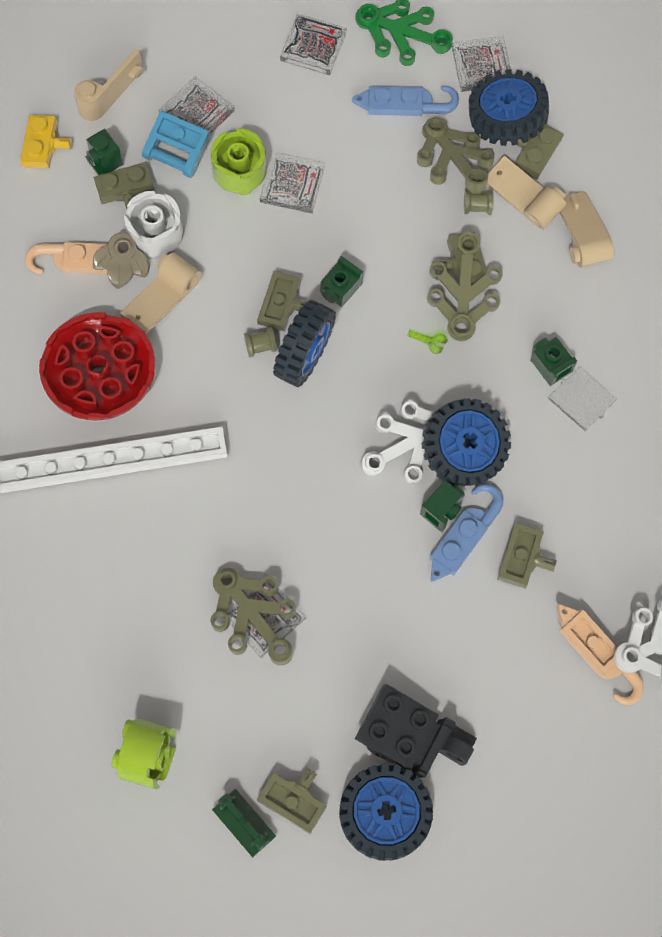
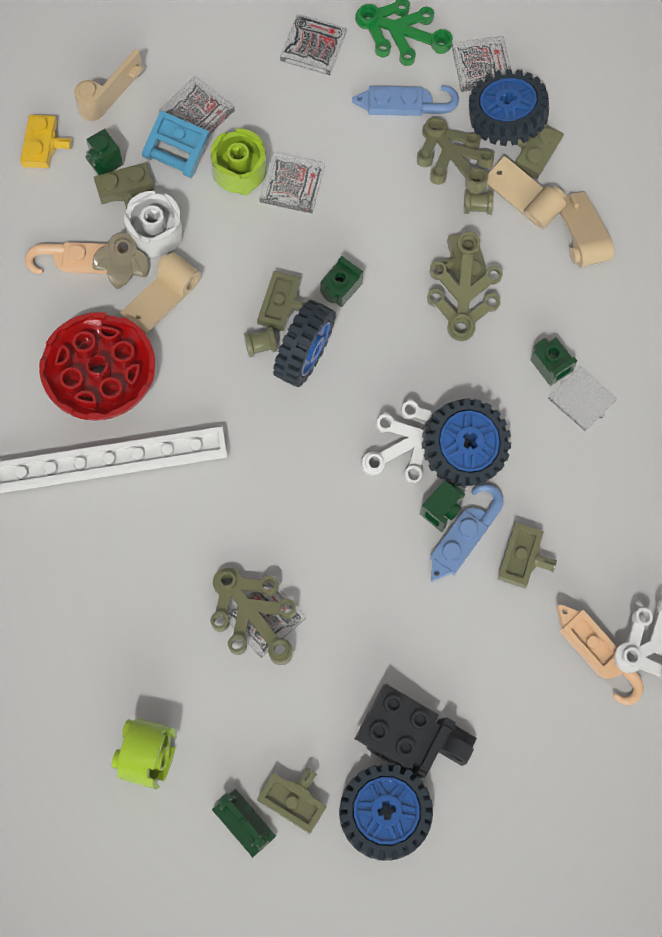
(430, 341): clear neon green hand -> none

